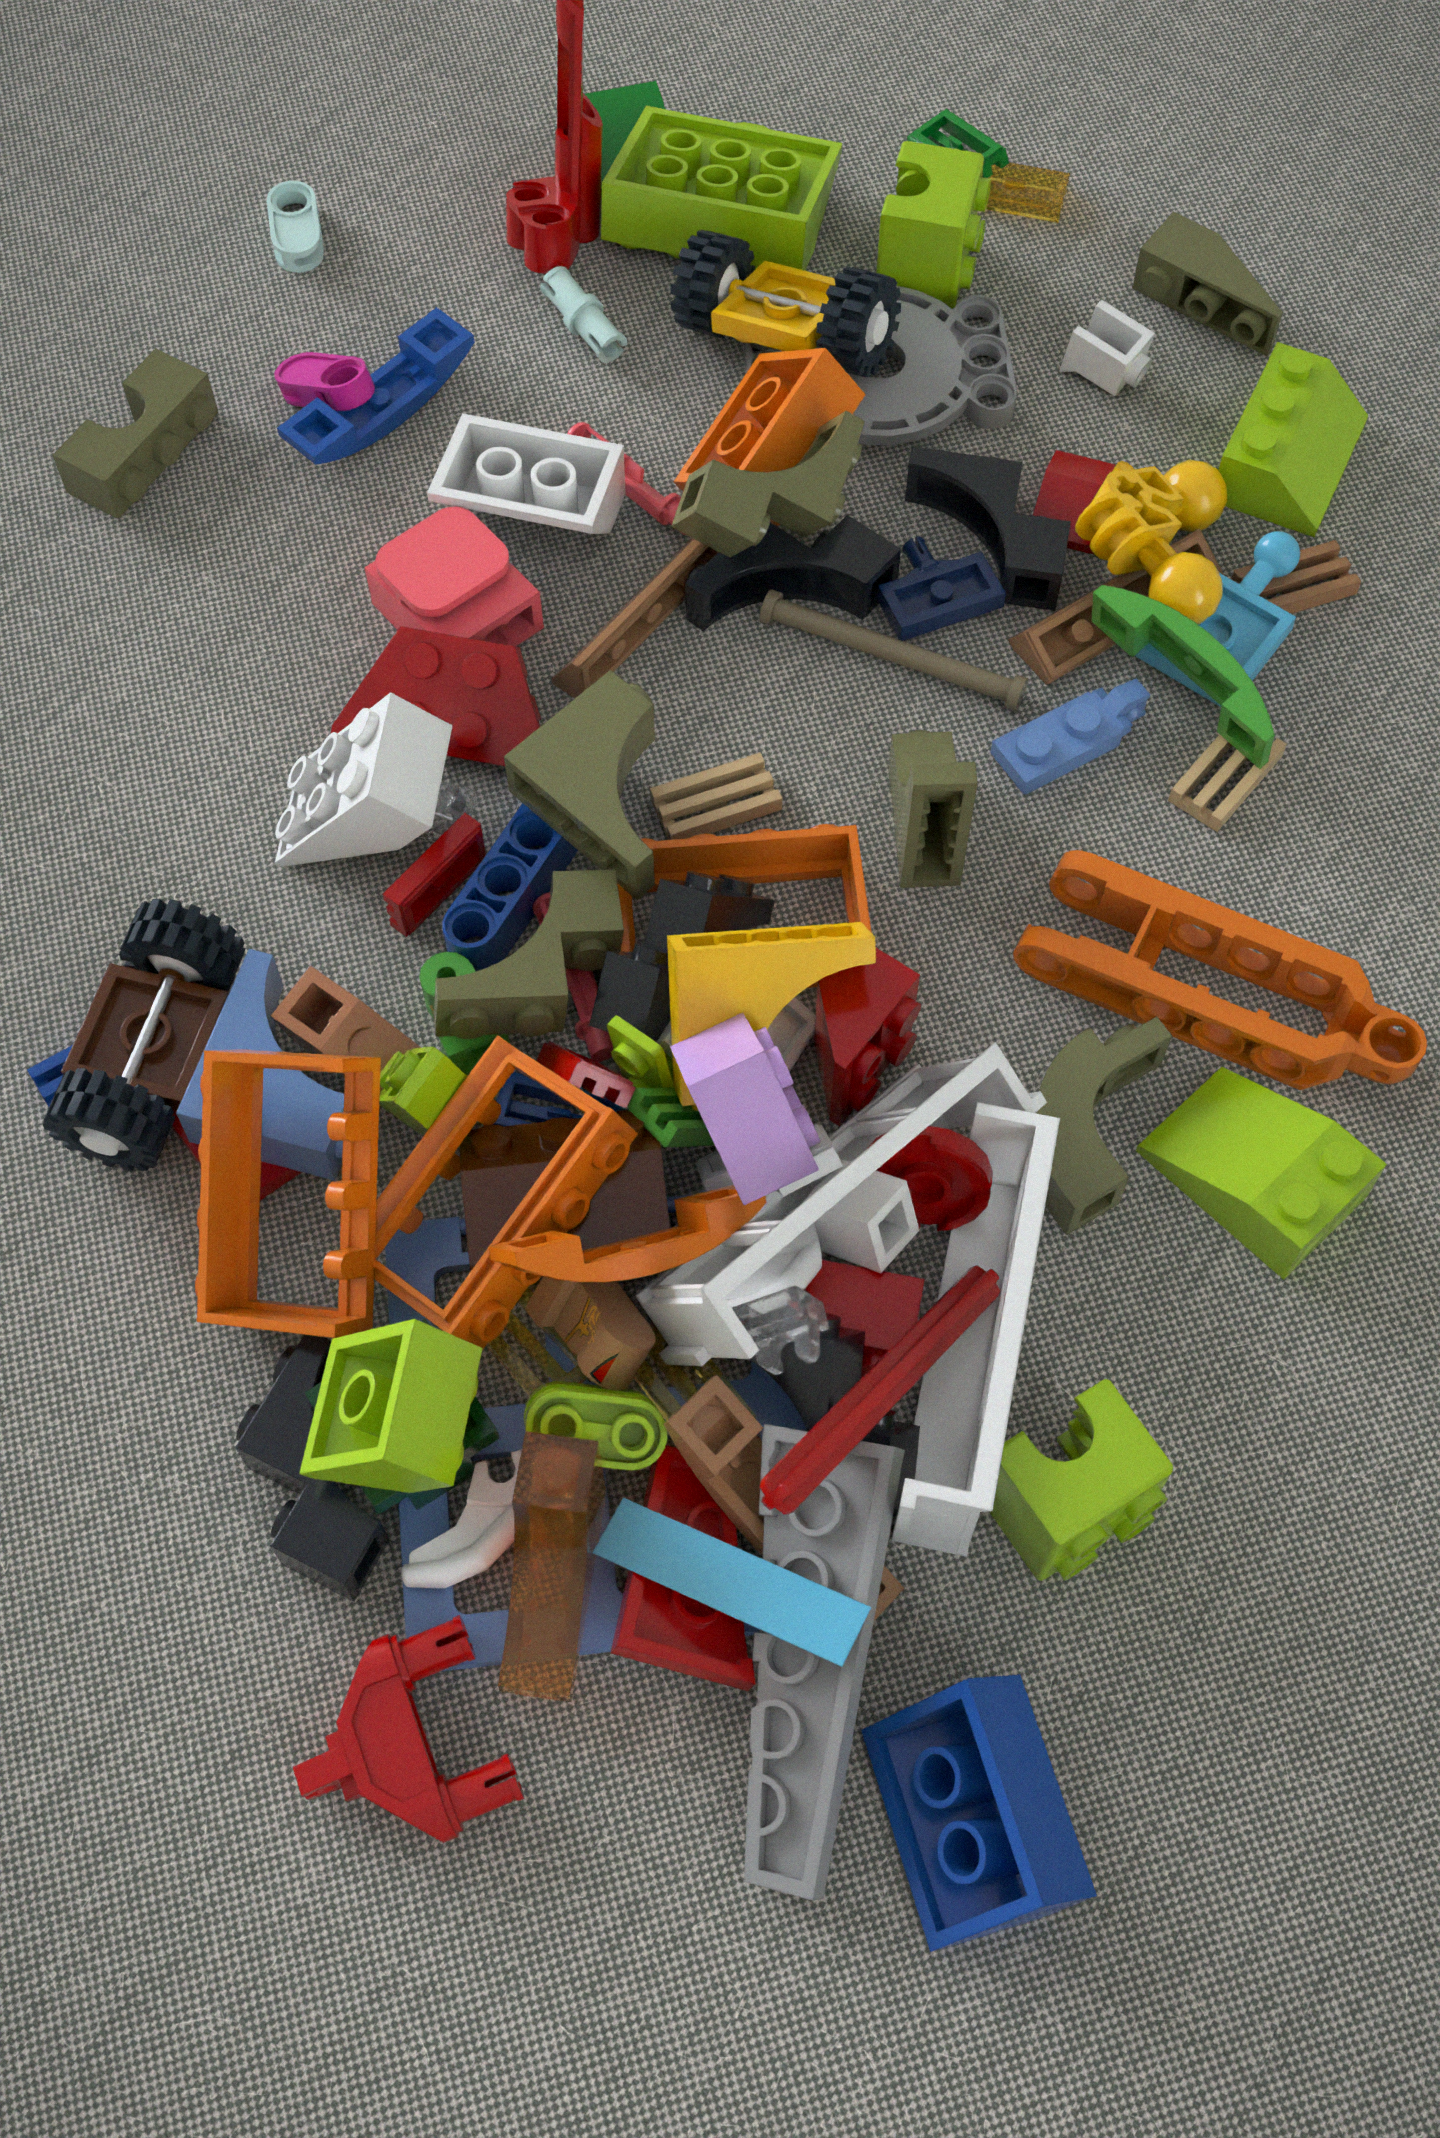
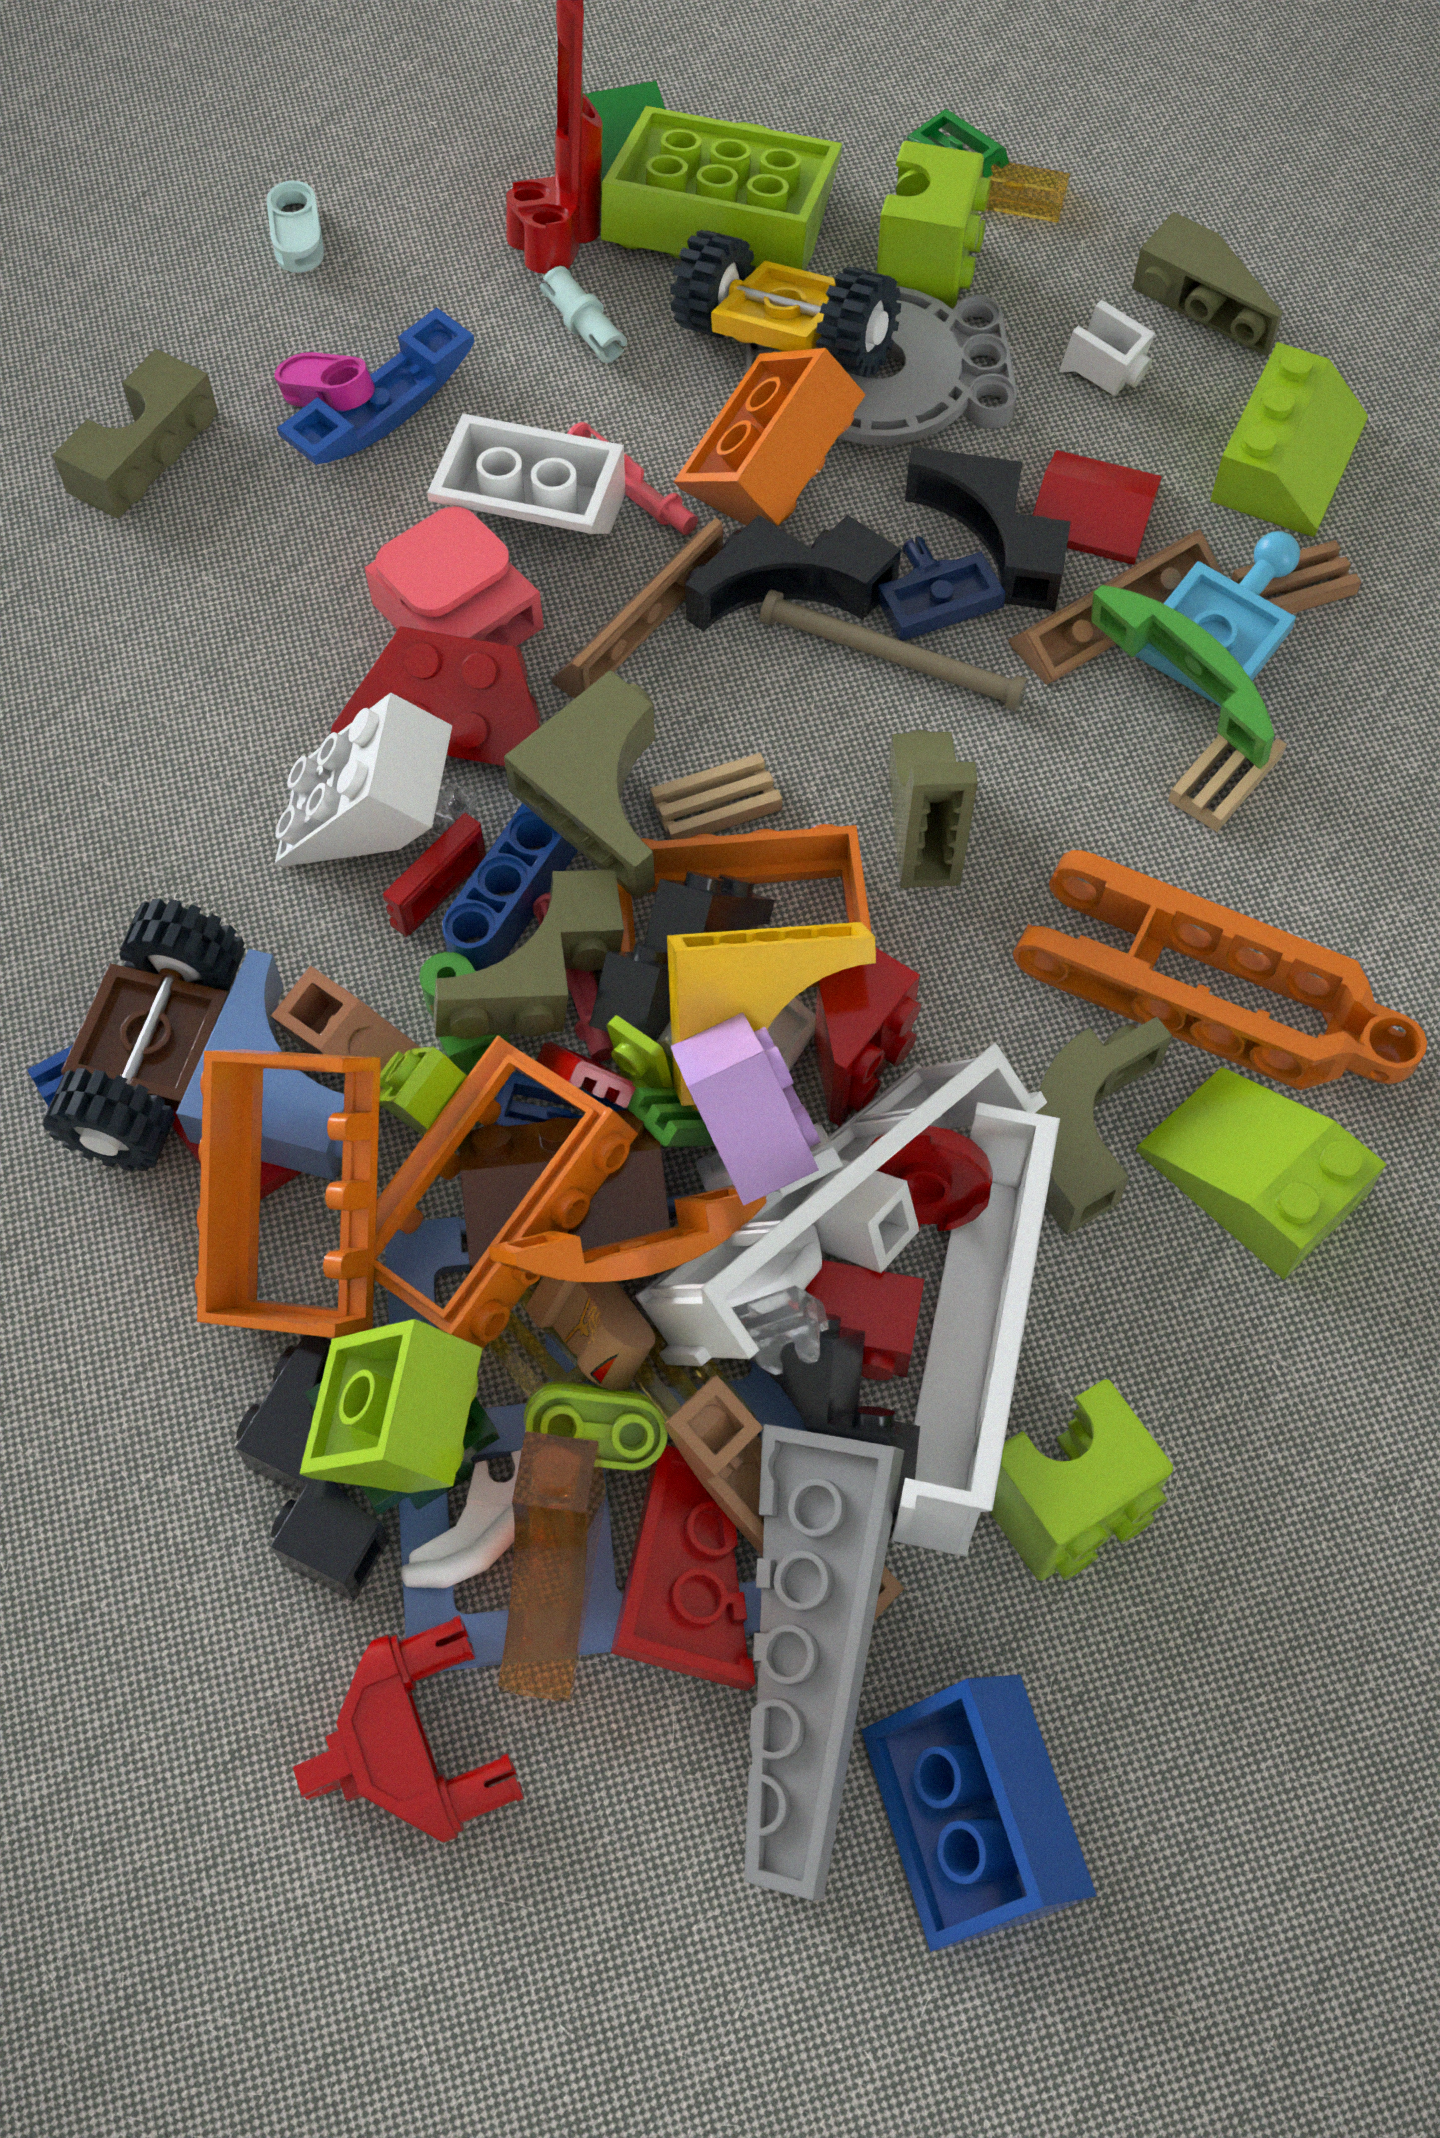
(733, 1581): medium azure sticker -> none
(734, 506): olive arch -> none
(877, 1391): red axle -> none
(1069, 735): medium blue hinge -> none
(1139, 516): yellow piece -> none

